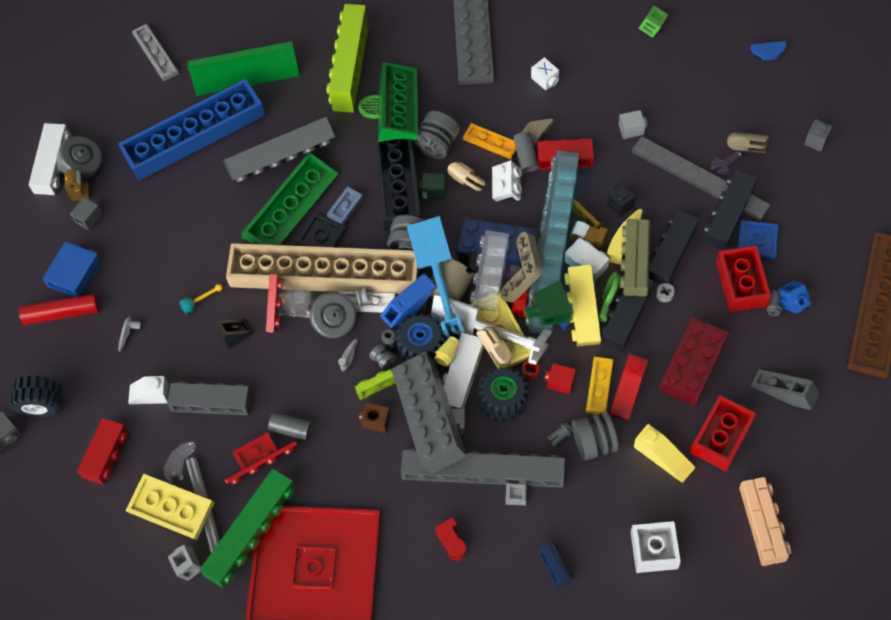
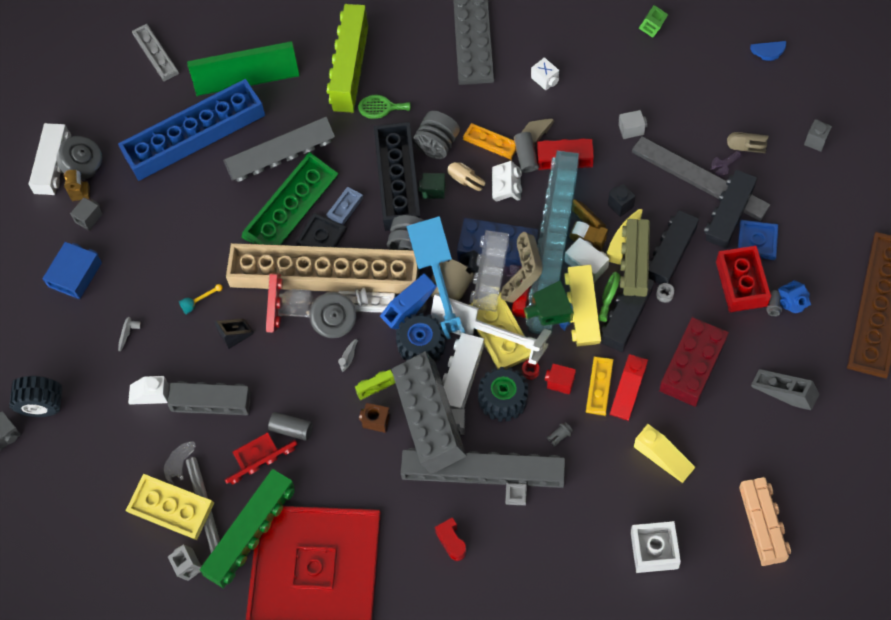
(58, 309): red brick -> none
(103, 451): red brick -> none
(382, 356): dark grey wheel -> none
(389, 339): dark grey pin -> none
(397, 103): green arch -> none
(446, 352): light yellow cone -> none
(495, 345): tan arm -> none
(555, 565): dark blue brick -> none
(598, 434): dark grey wheel -> none
(723, 433): red brick -> none

